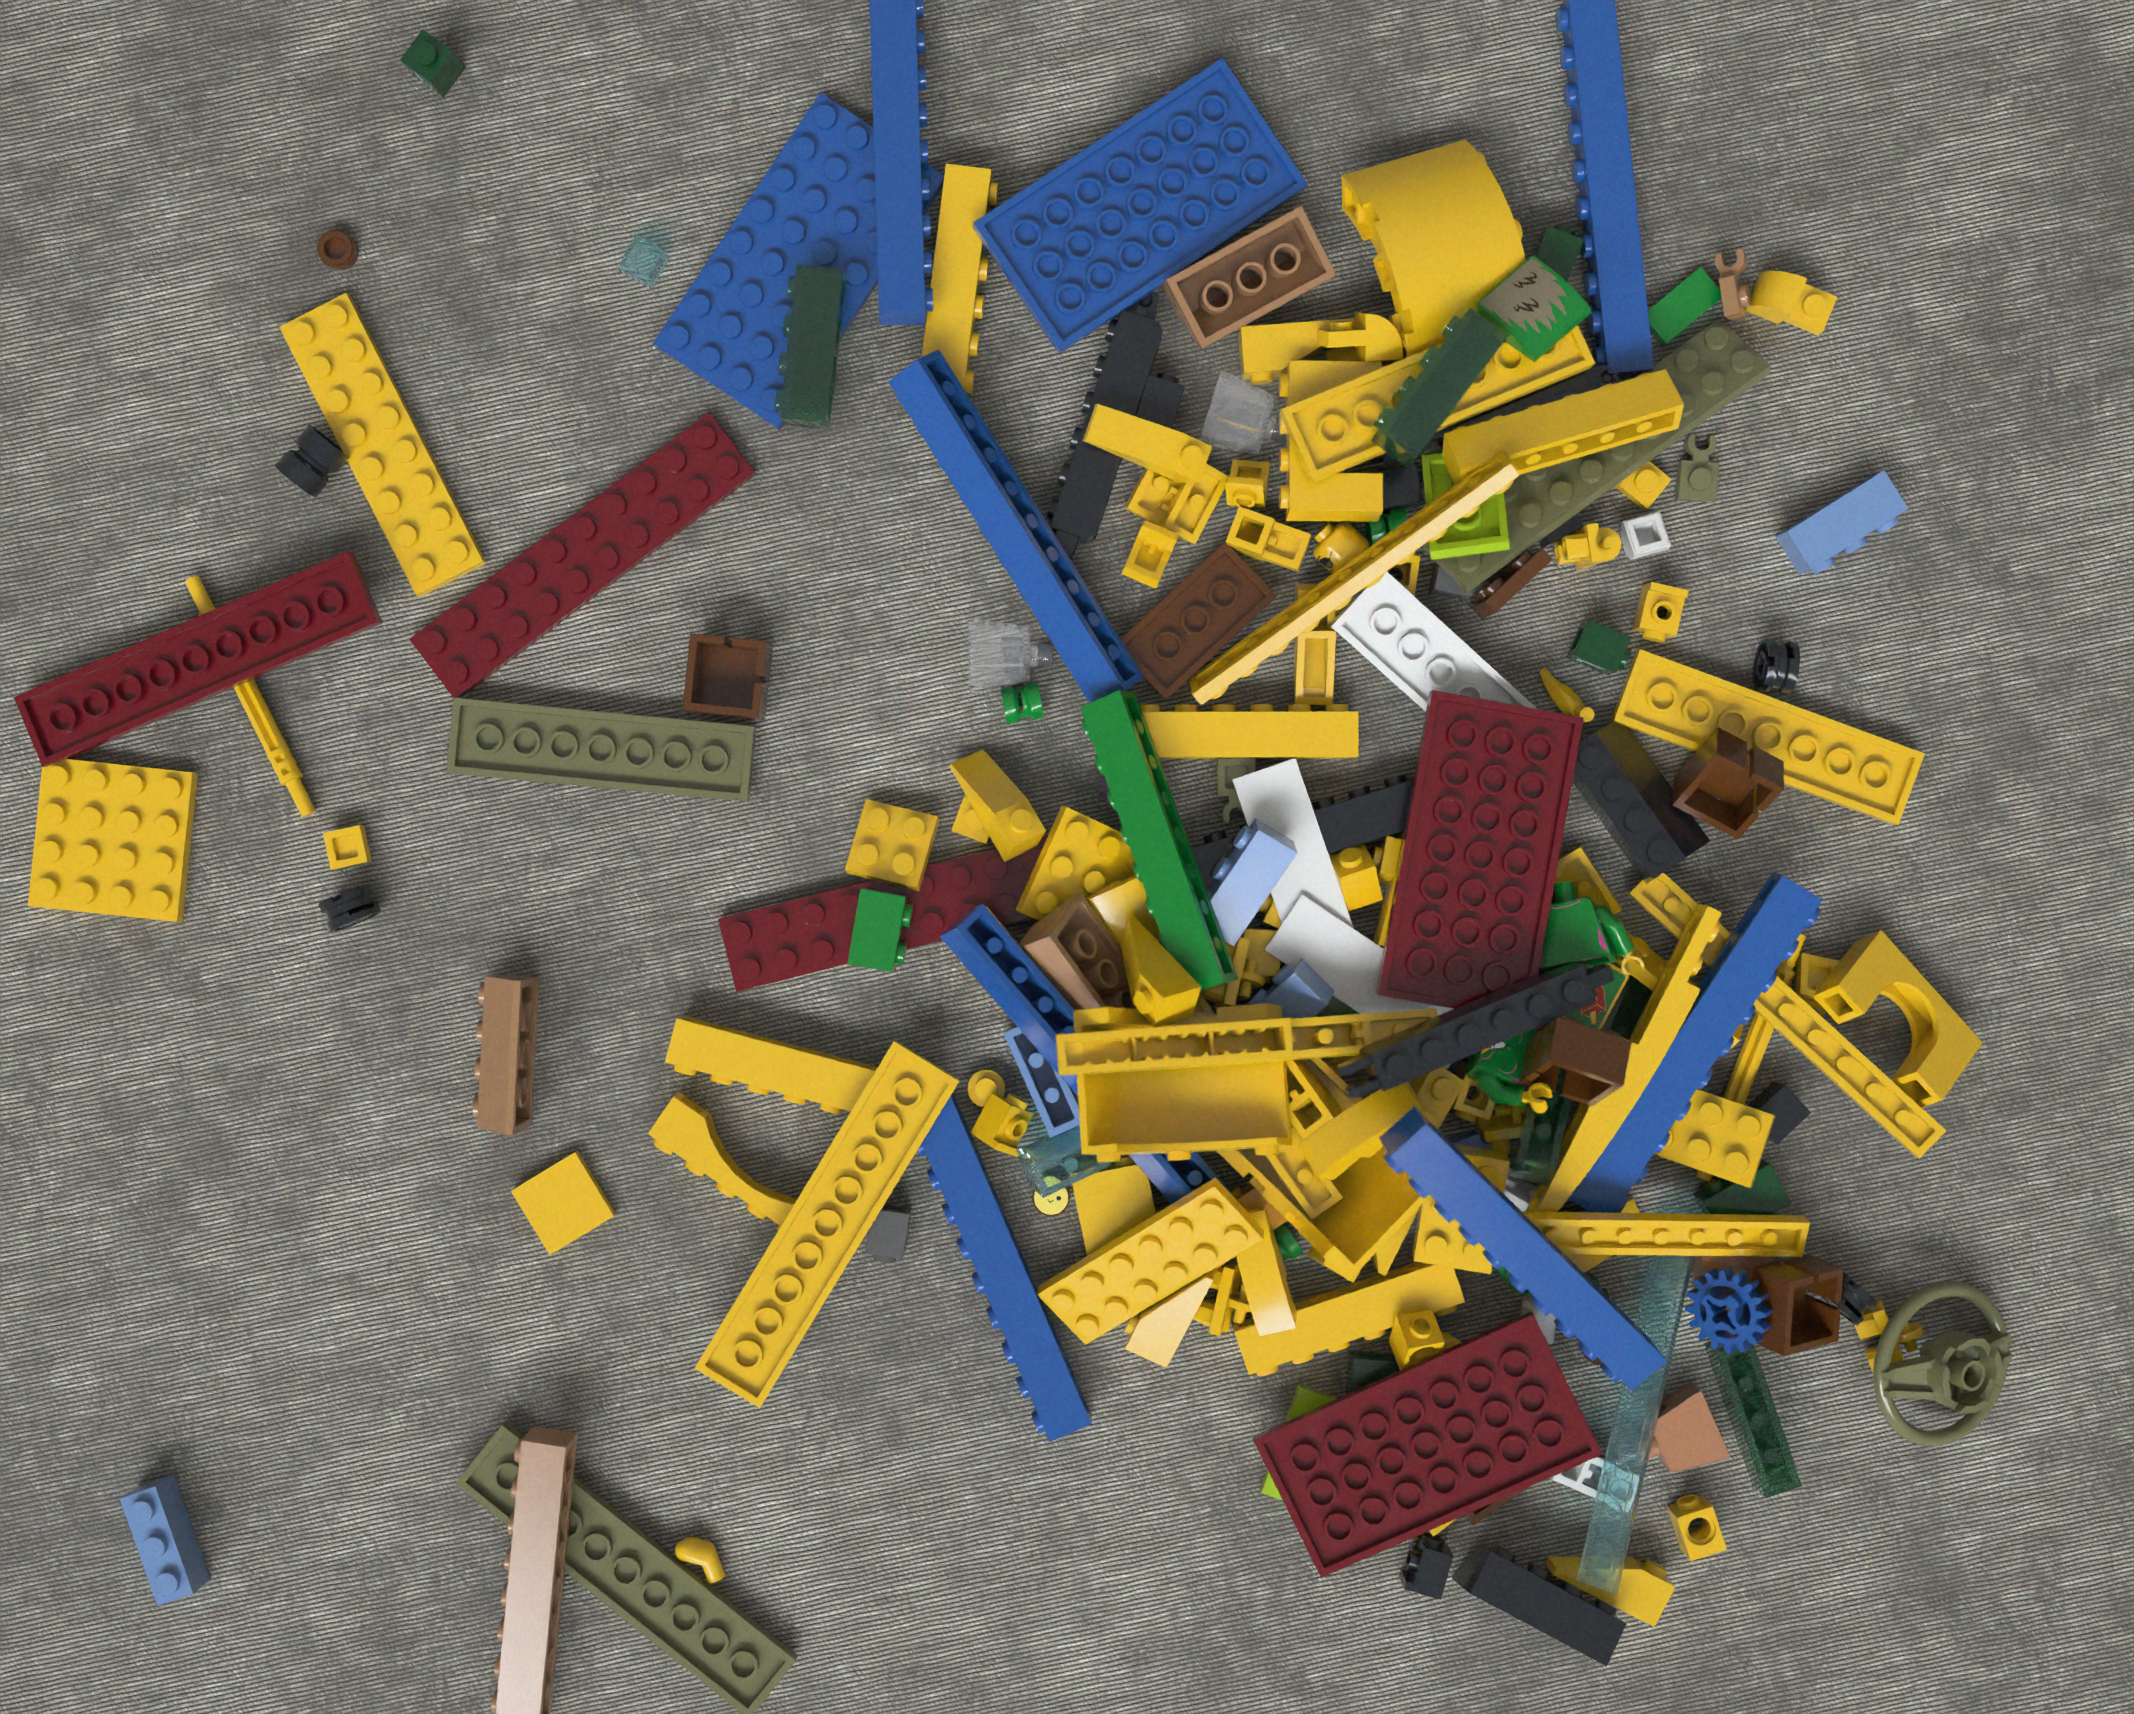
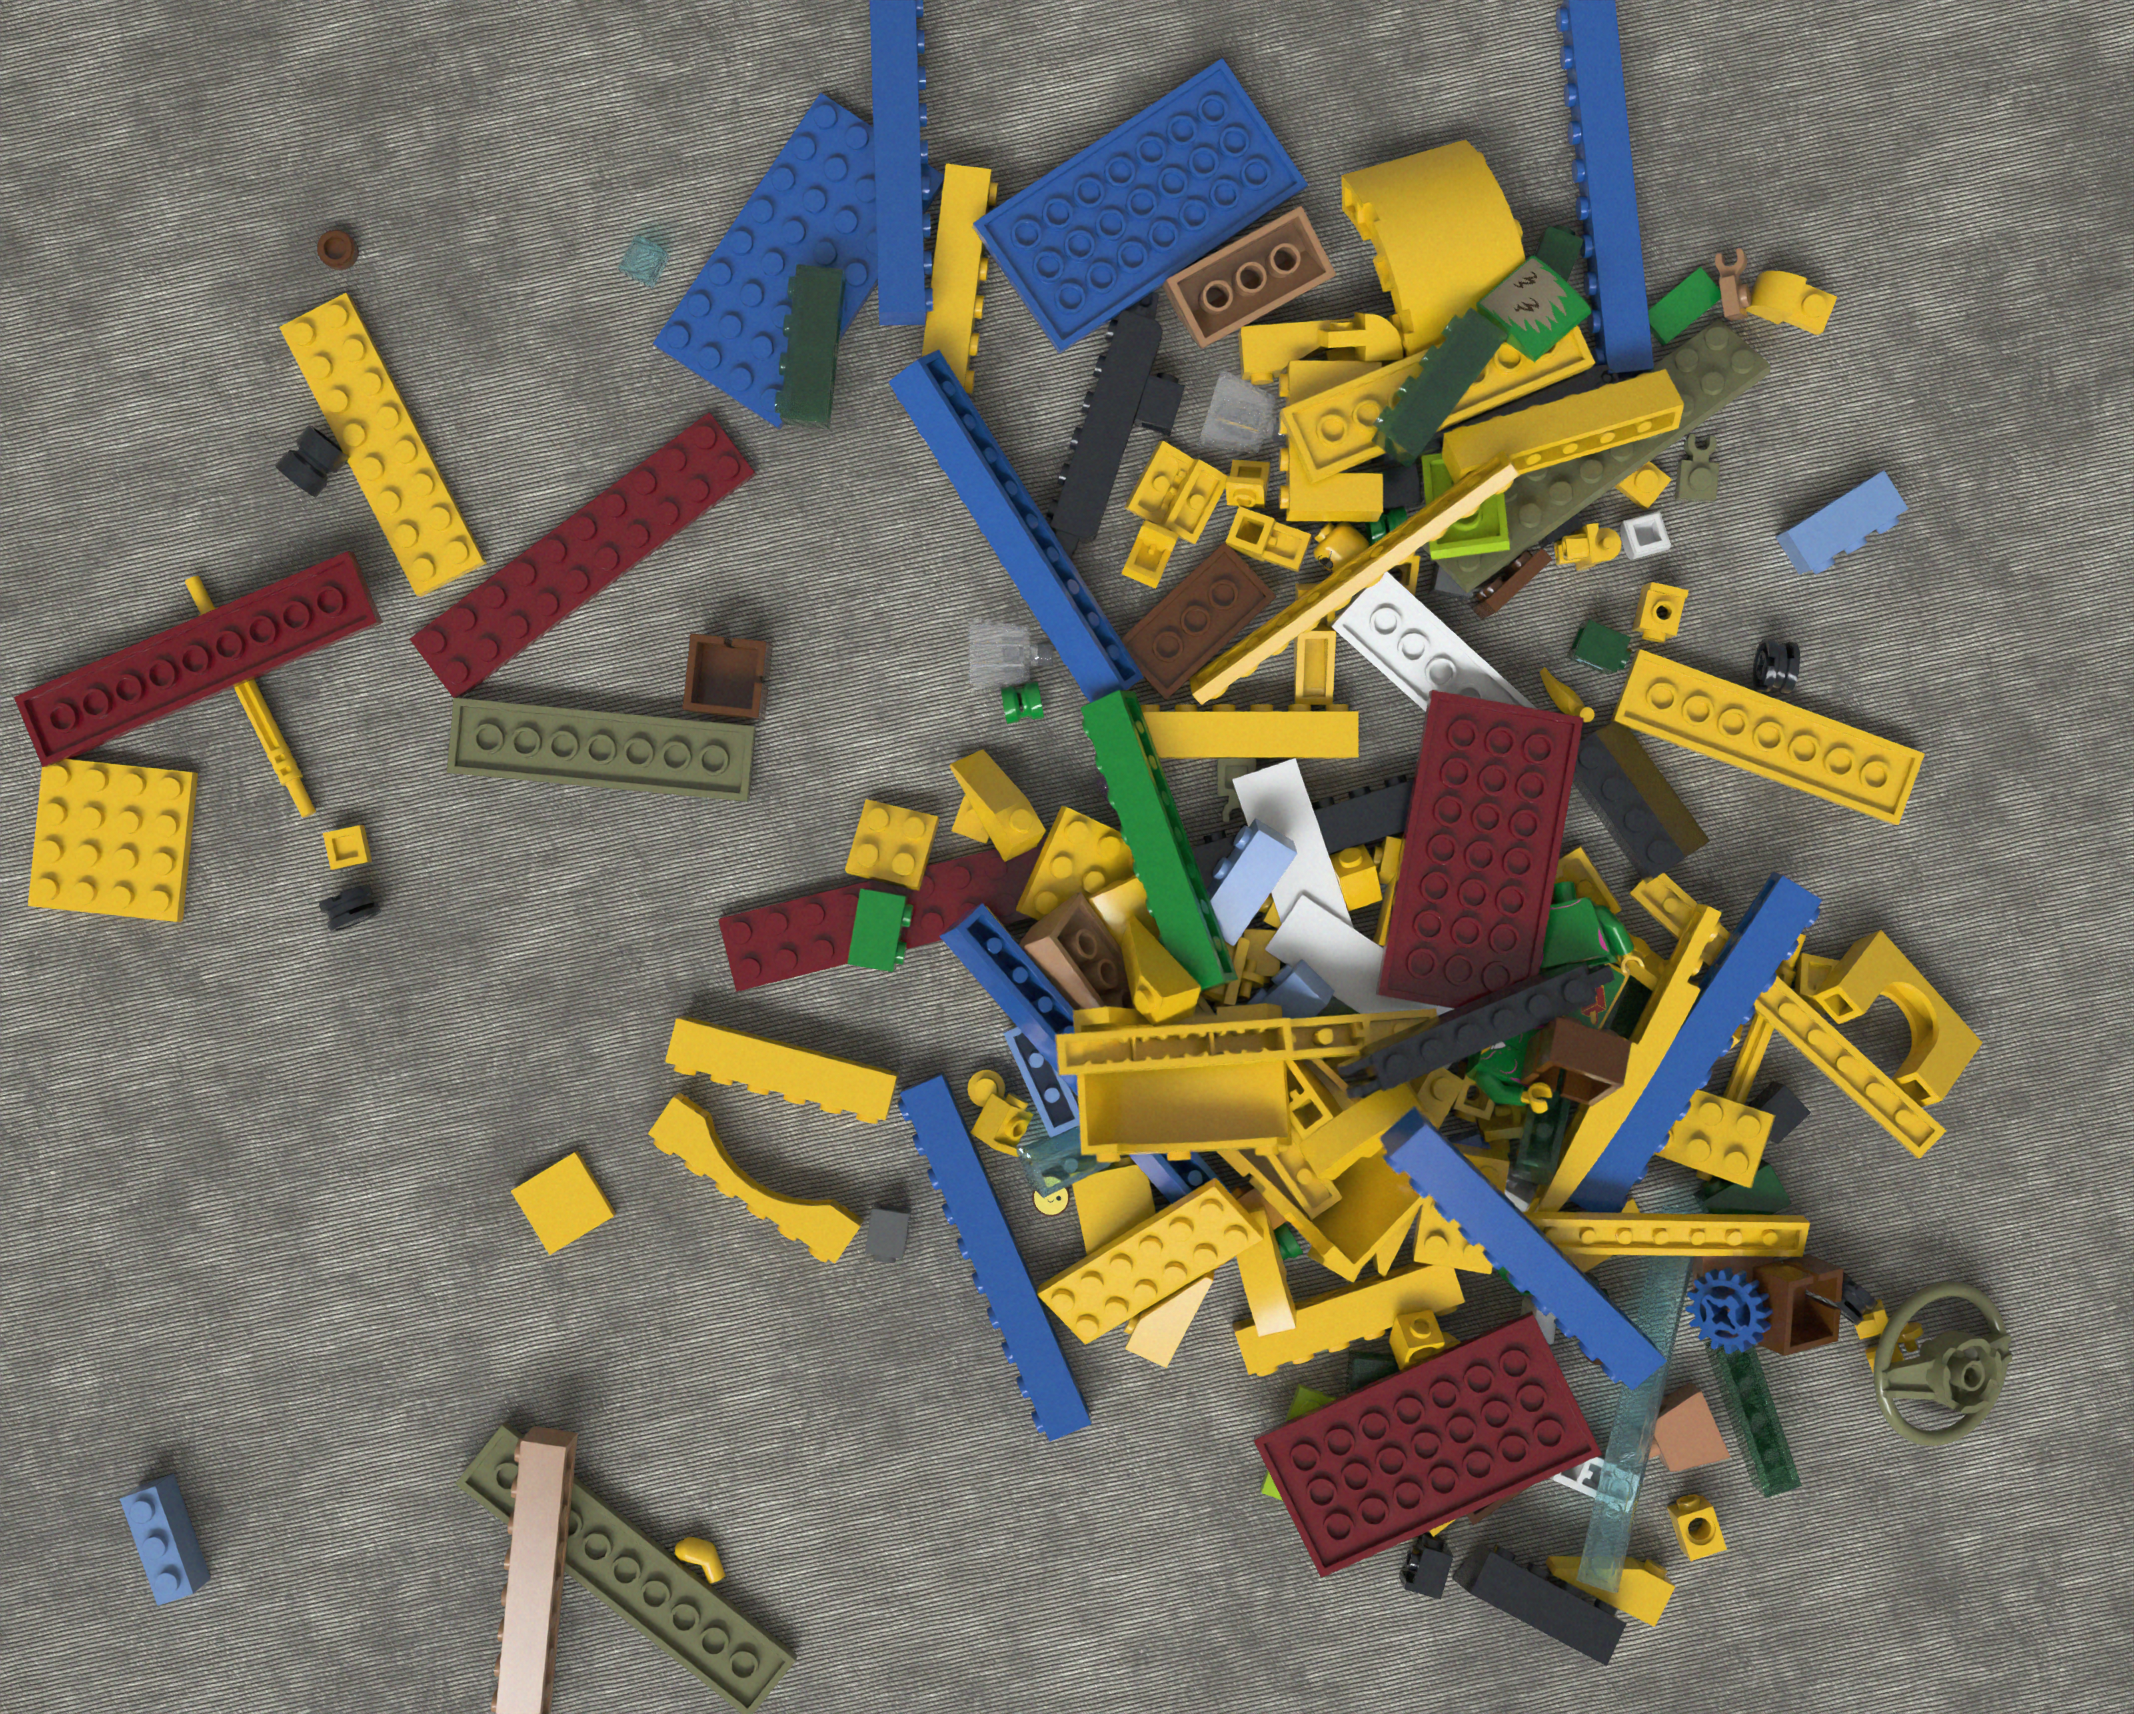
(432, 63): dark green brick -> none
(506, 1053): medium nougat slope -> none
(827, 1223): yellow plate -> none
(1148, 444): yellow slope -> none
(1219, 1314): yellow hips -> none
(1722, 781): reddish brown piece -> none

